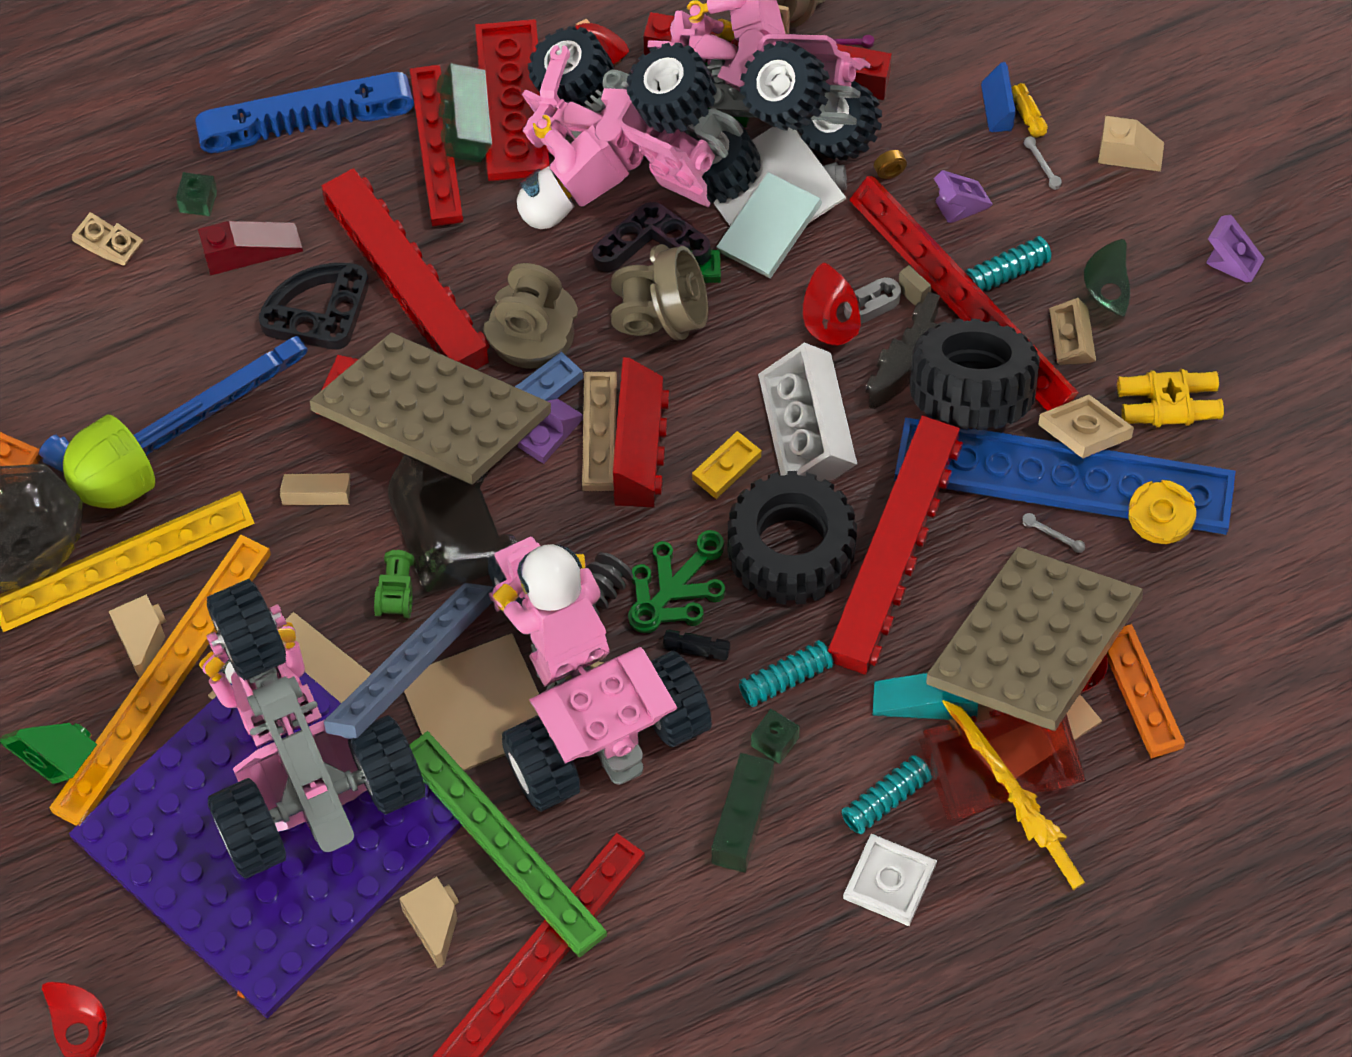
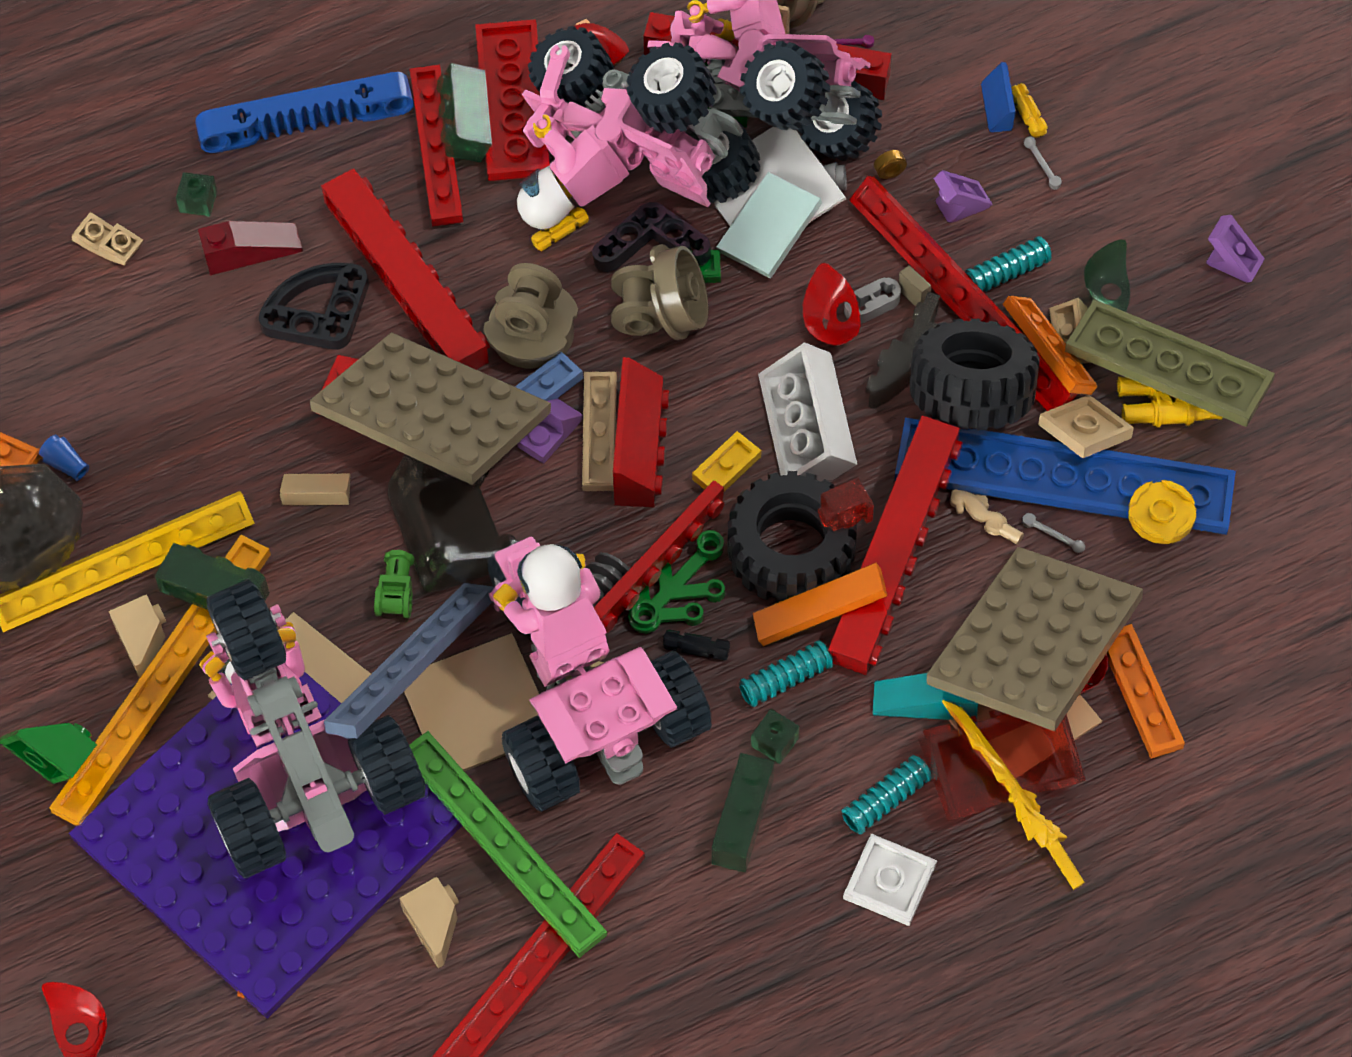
(111, 464): piece -> none
(195, 576): none -> clear green brick
(576, 217): none -> yellow axle
(663, 551): none -> red plate
(819, 604): none -> orange tile
(845, 506): none -> clear red brick
(978, 508): none -> tan animal
(1050, 345): none -> orange tile
(1130, 145): tan slope -> none
(1170, 362): none -> olive plate

